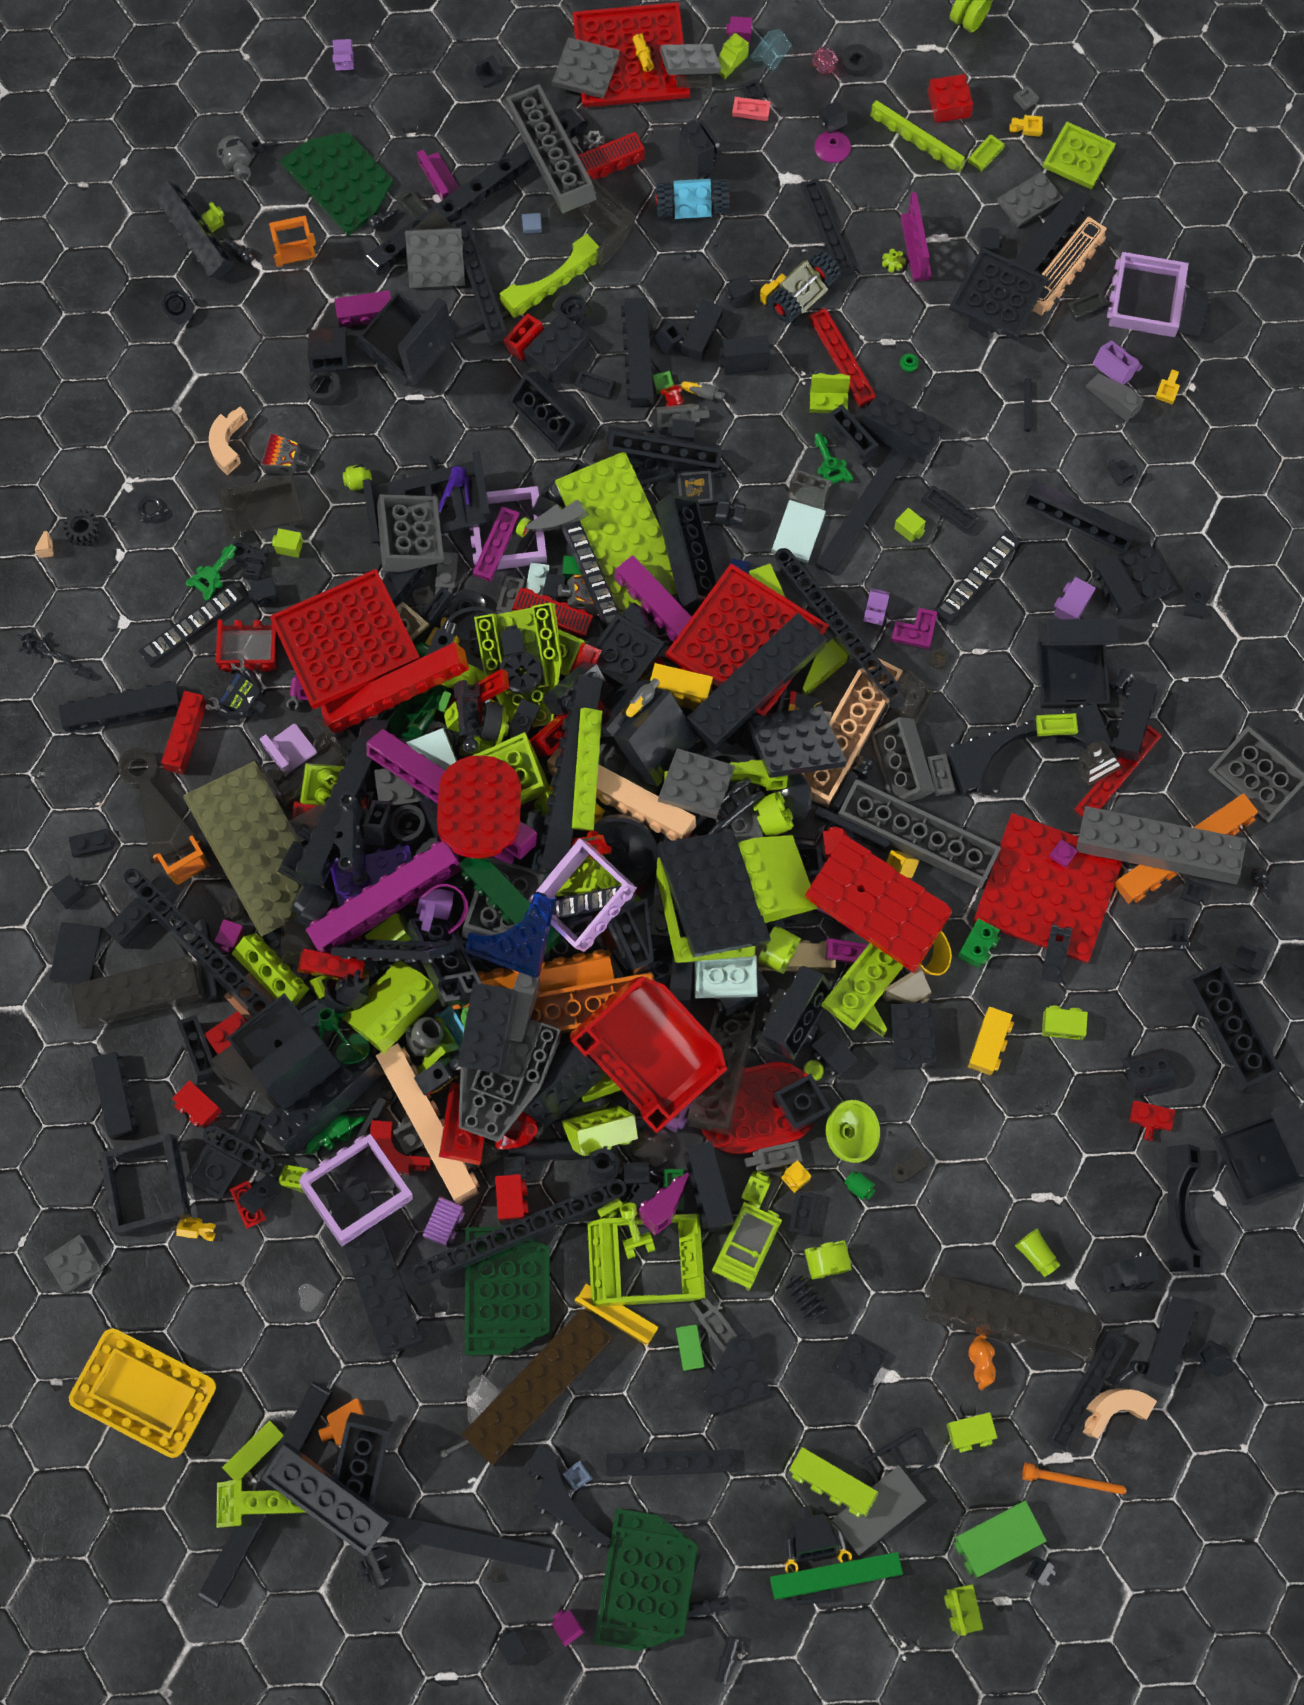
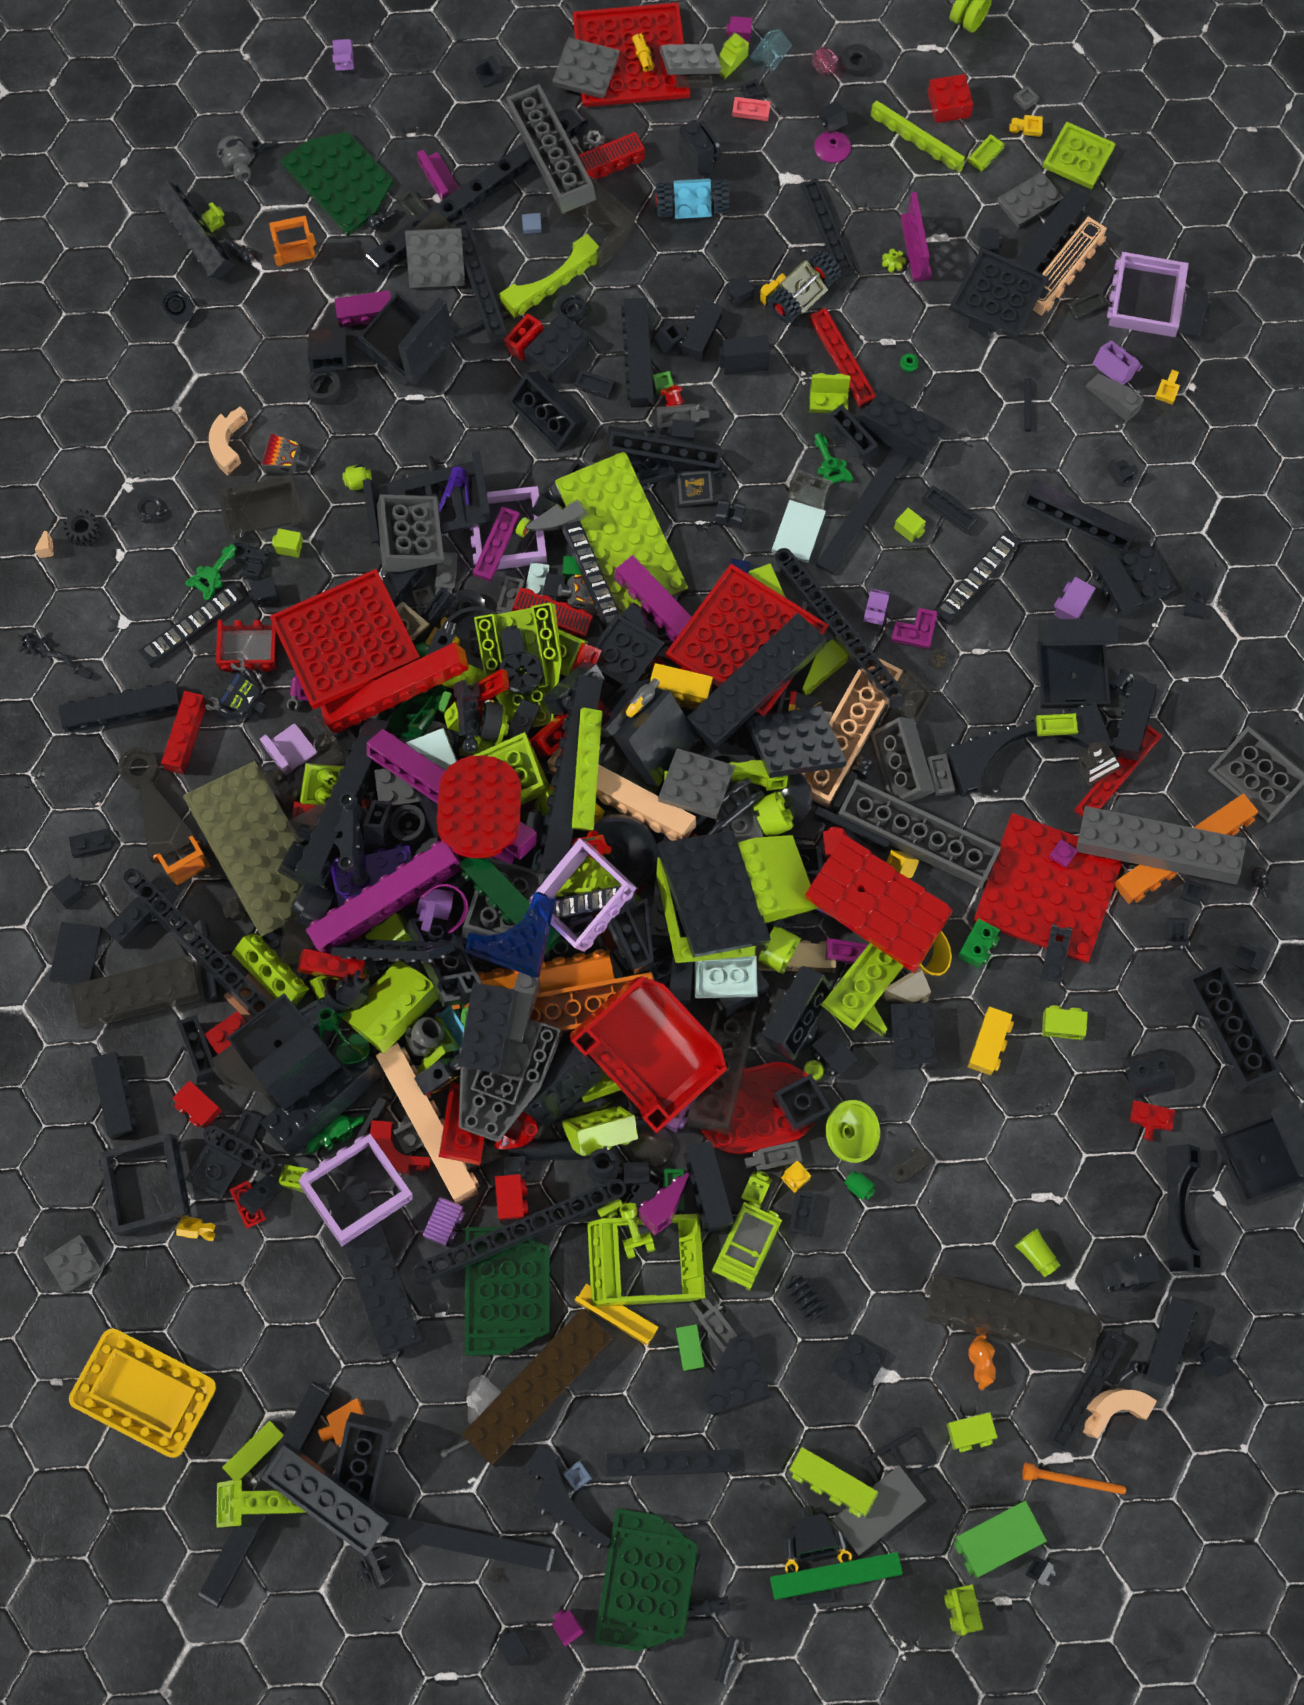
(229, 936): magenta brick -> none
(309, 1297): clear tile -> none
(687, 549): black brick -> none
(702, 390): dark grey piece -> none
(828, 1259): lime brick -> none

